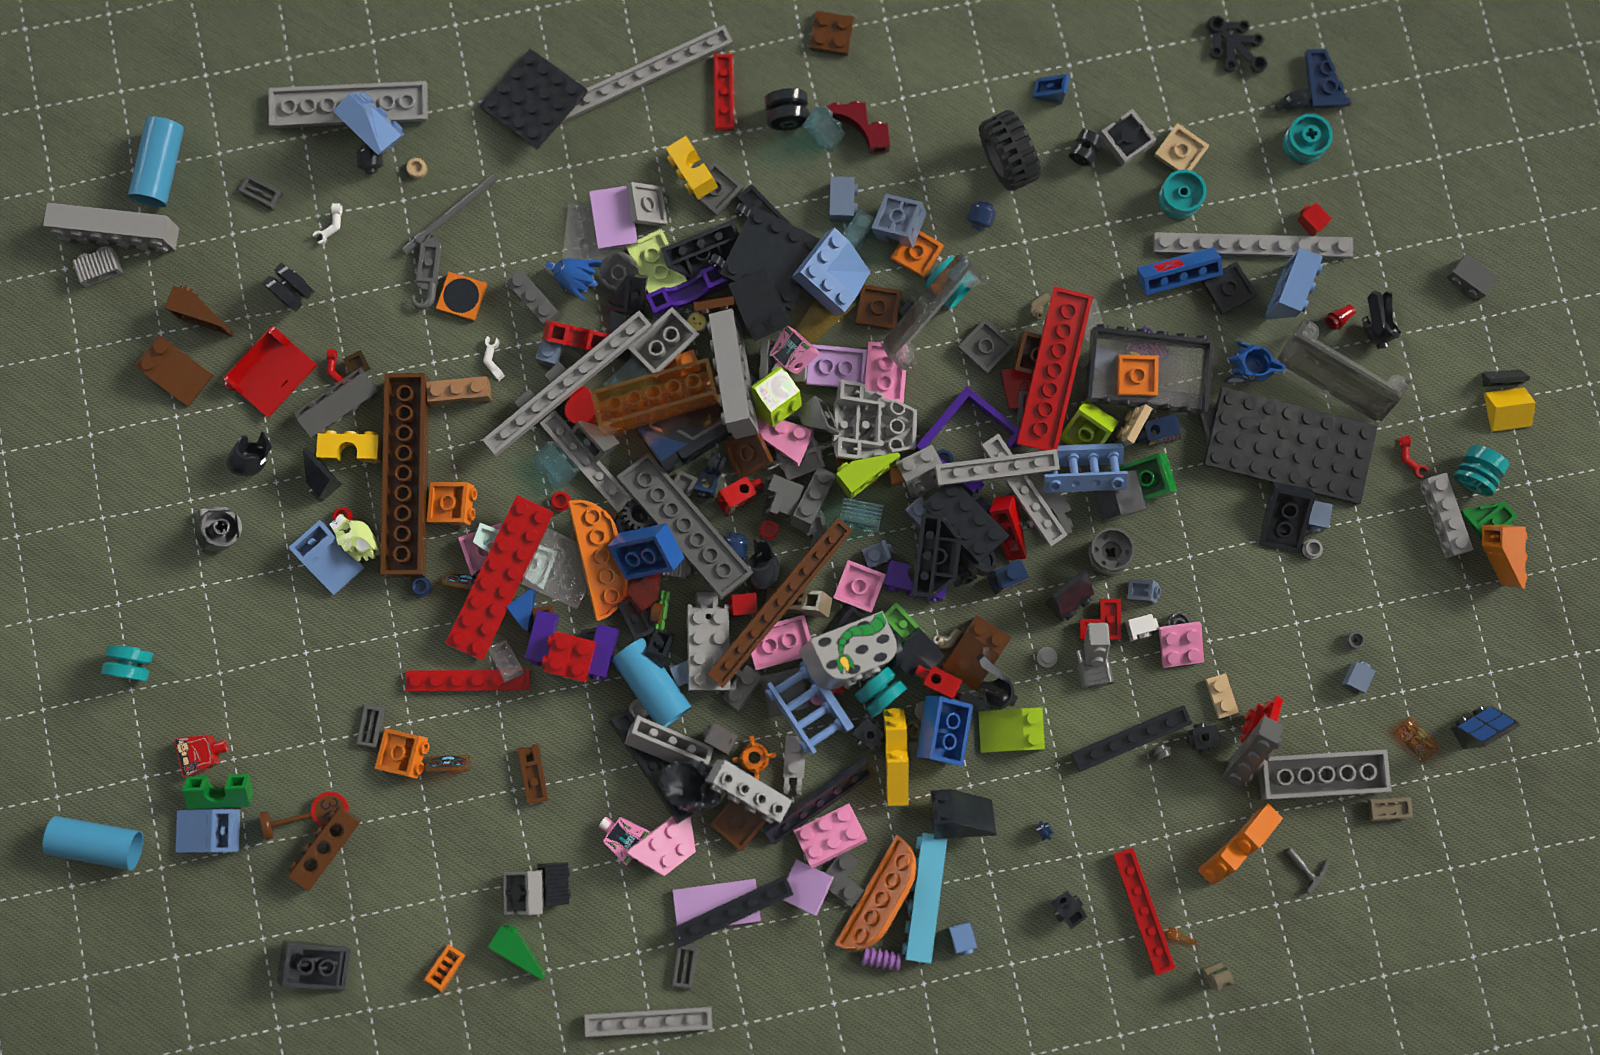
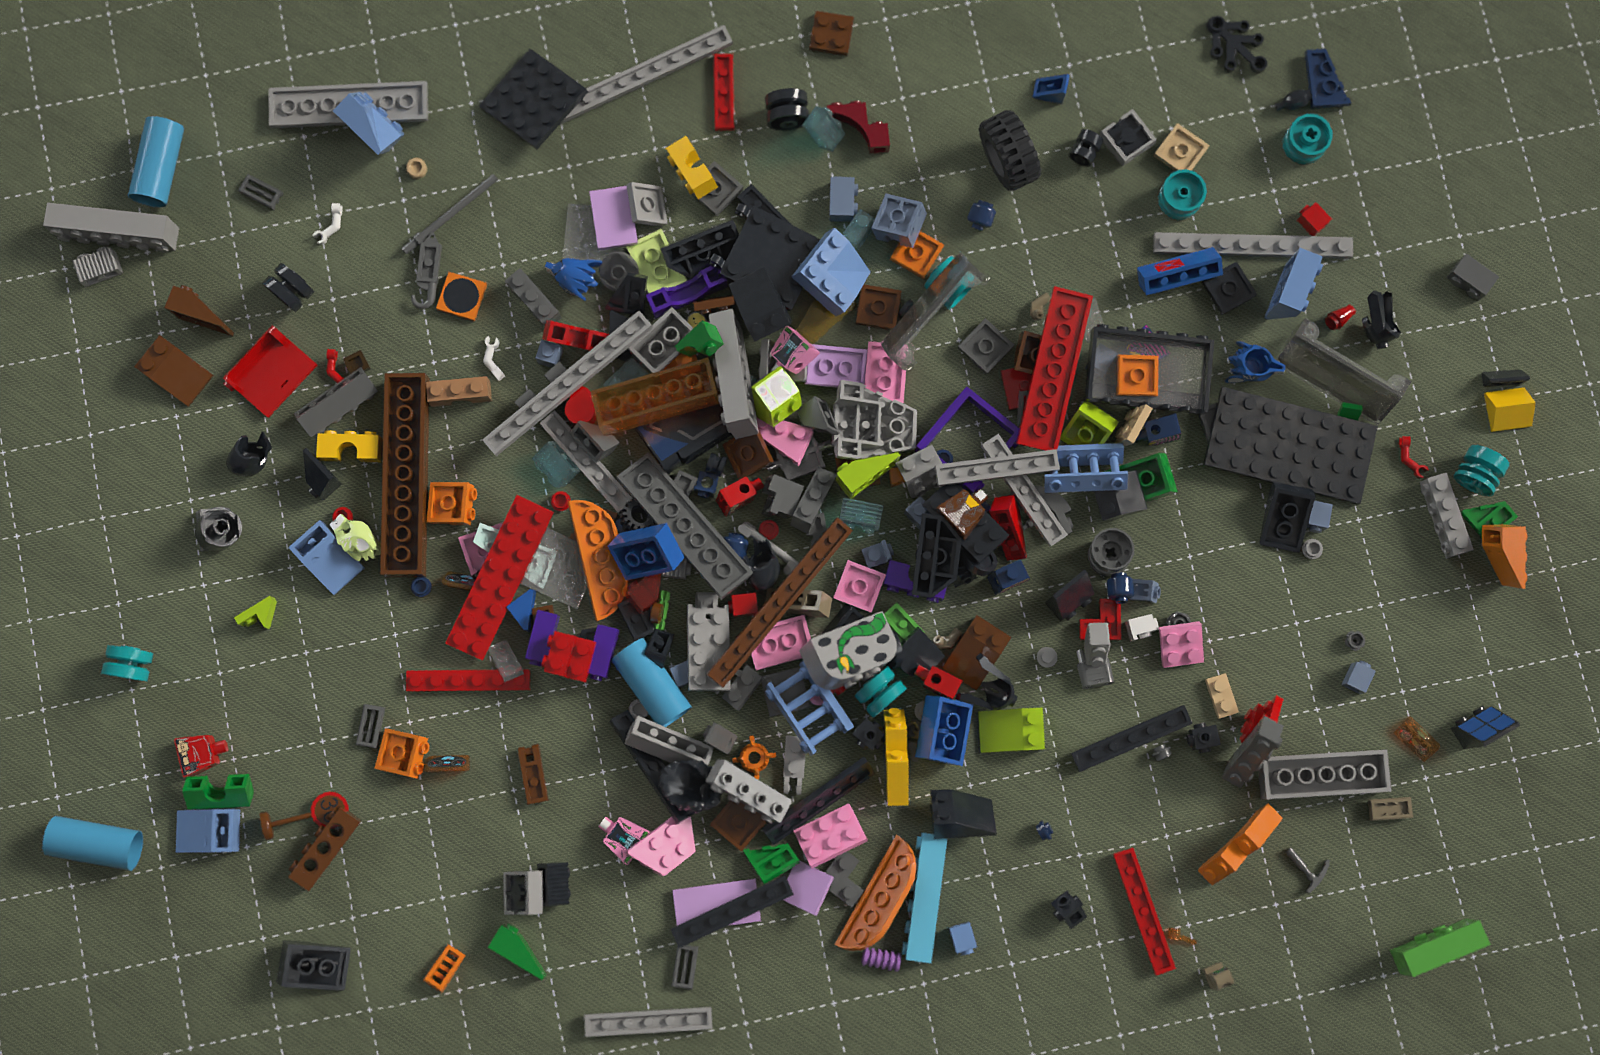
(263, 610): none -> lime slope
(368, 159): black head -> none
(702, 339): none -> green arch
(749, 530): none -> light grey hinge
(771, 861): none -> green wing
(963, 511): none -> reddish brown torso
(1120, 588): none -> dark blue head
(1350, 411): none -> green tile
(1439, 947): none -> bright green brick

